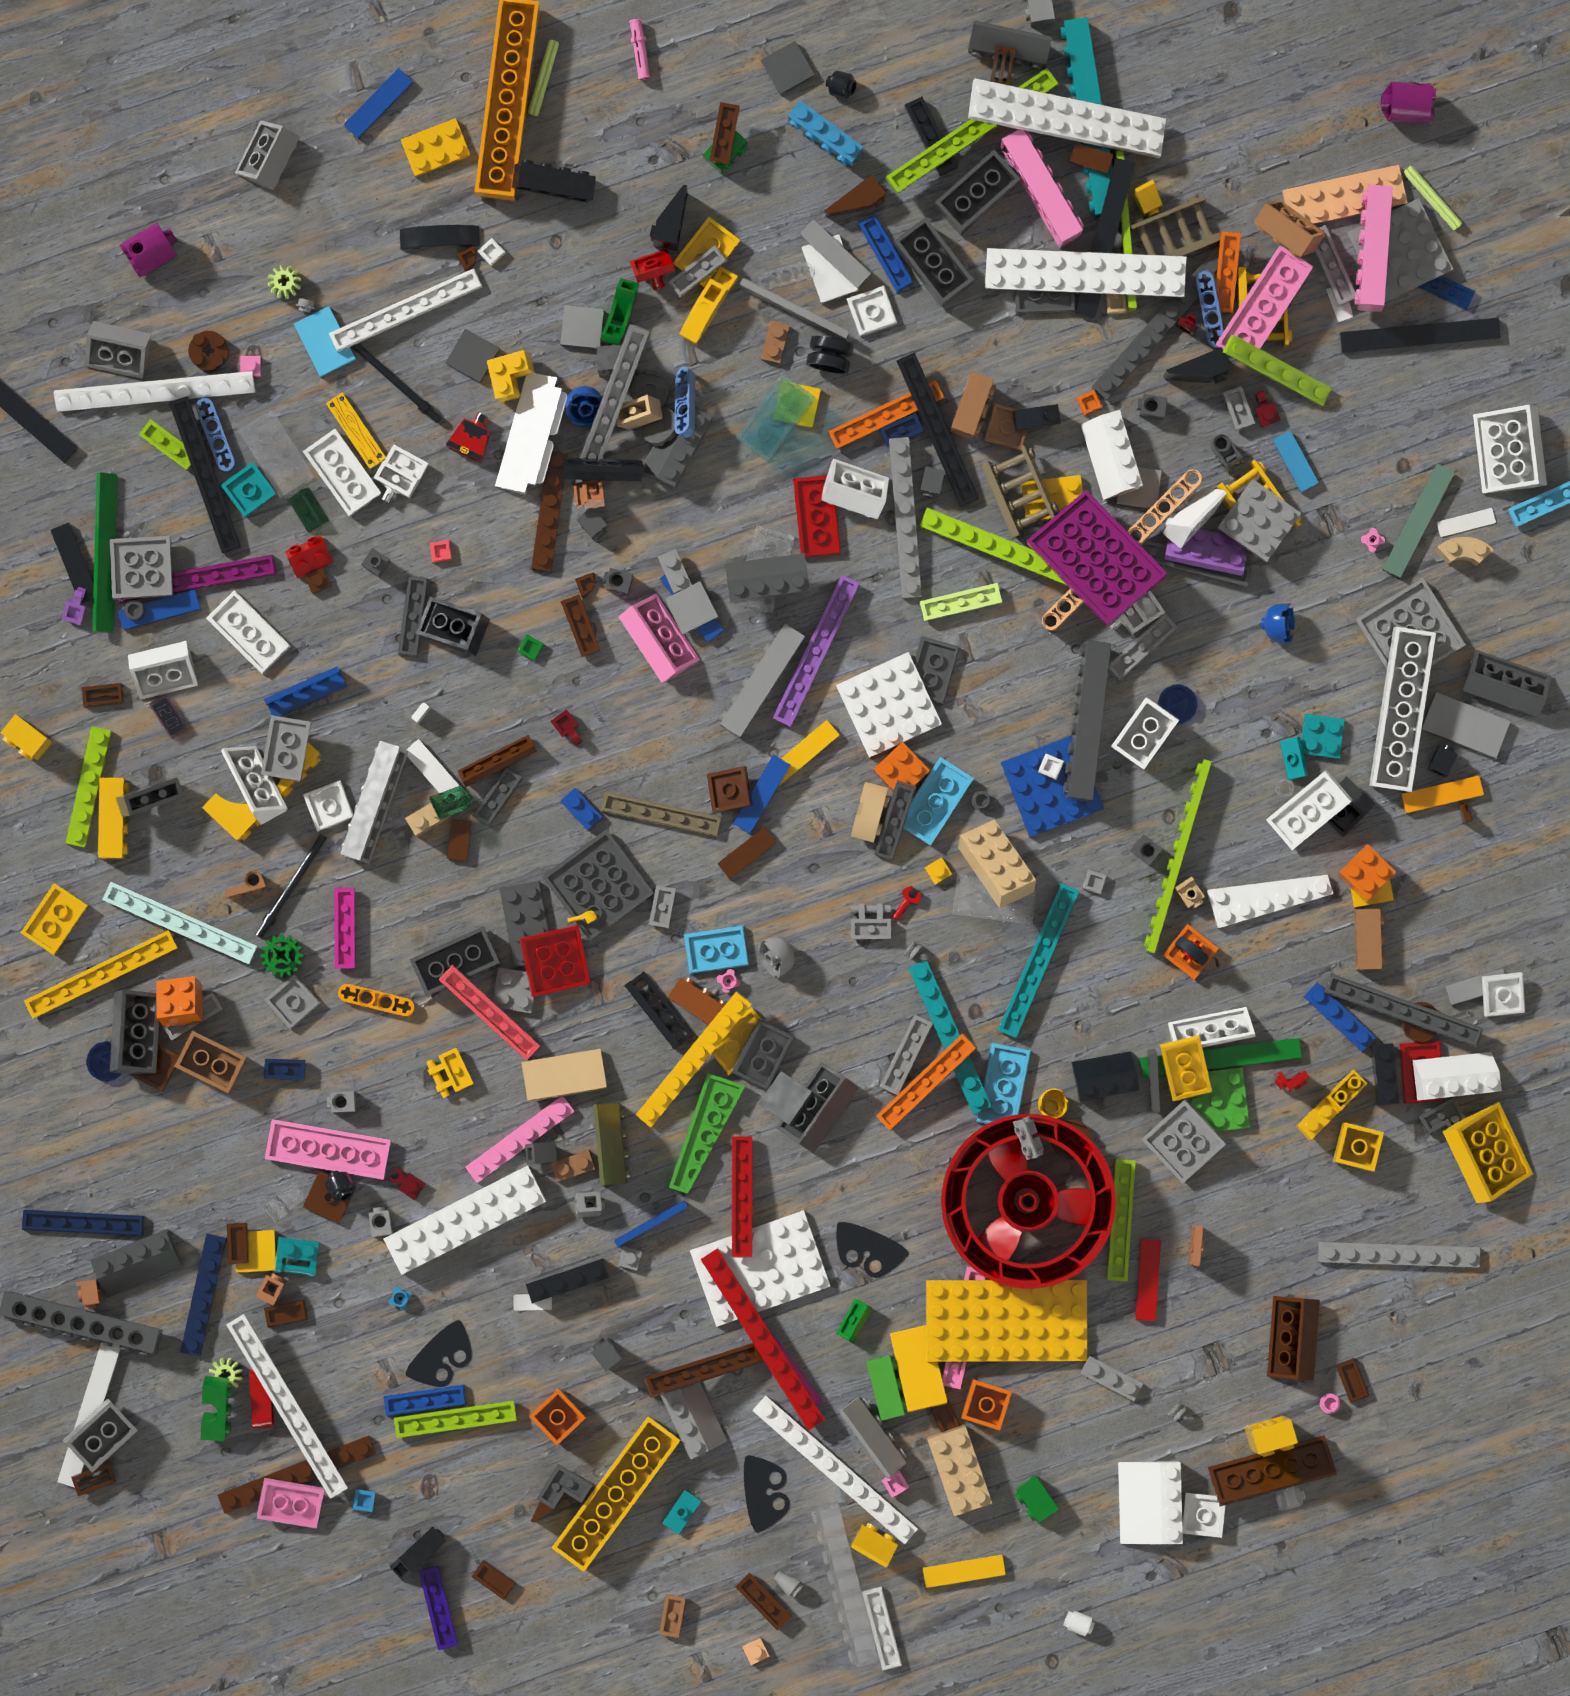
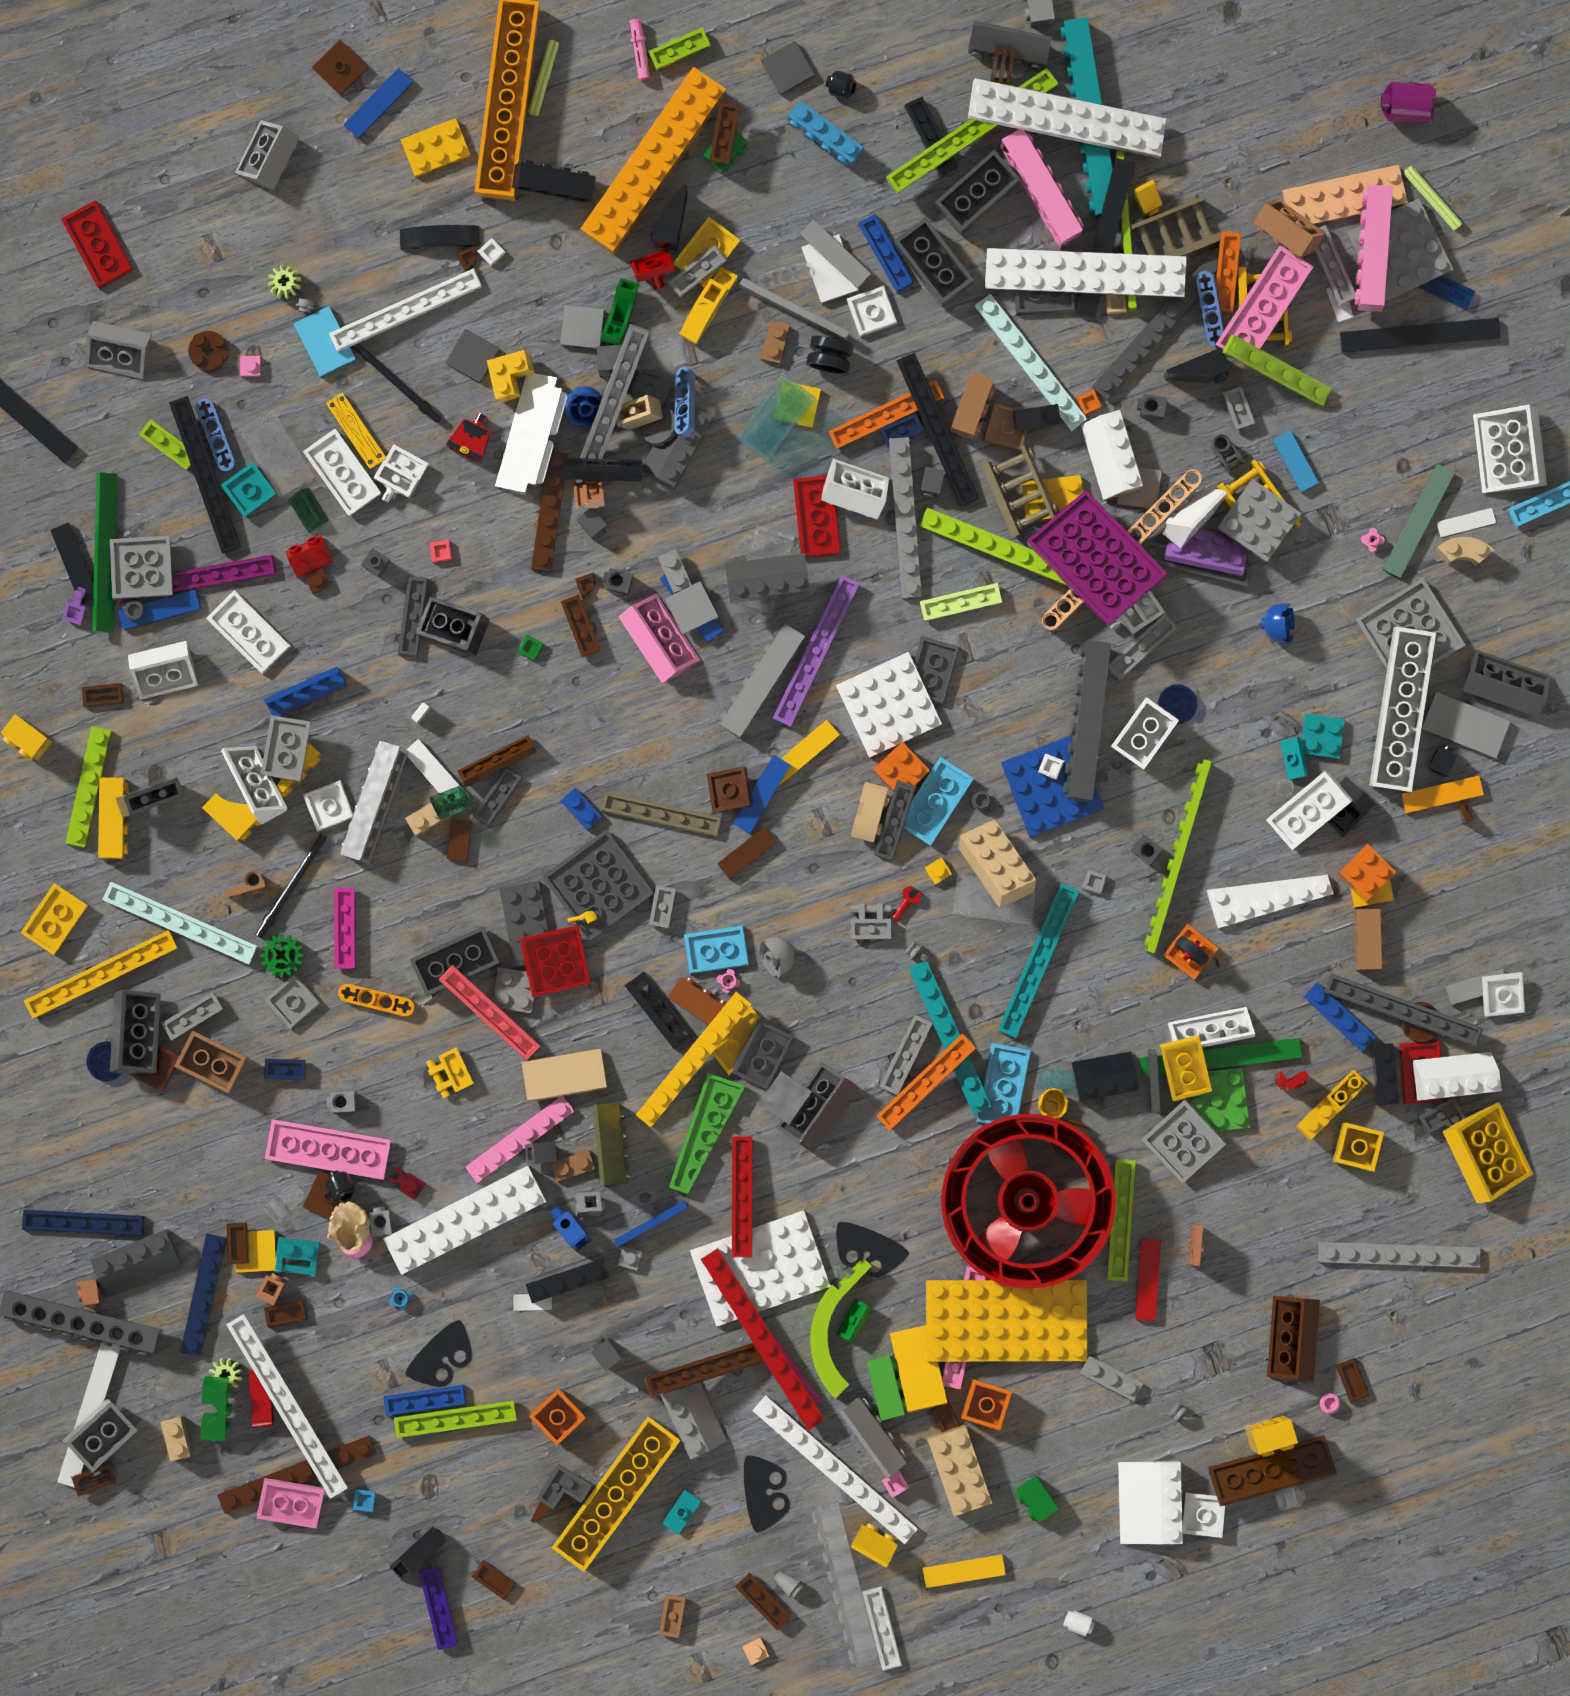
(97, 244): none -> red tile
(149, 249): magenta cylinder -> none
(154, 391): white plate -> none
(168, 716): tile -> none
(176, 1438): none -> tan brick
(179, 1001): orange brick -> none
(340, 67): none -> reddish brown plate
(350, 1229): none -> tan hair
(566, 725): dark red plate -> none
(575, 1233): none -> blue torso
(653, 161): none -> light orange brick
(679, 48): none -> lime plate
(822, 1360): none -> lime arch
(860, 198): reddish brown slope -> none
(1024, 1130): light grey hinge -> none
(1030, 361): none -> light aqua plate
(1057, 1079): none -> clear light blue tile
(1091, 158): reddish brown tile -> none
(1183, 889): tan brick -> none
(1188, 324): dark red plate -> none
(1266, 413): dark red plate -> none

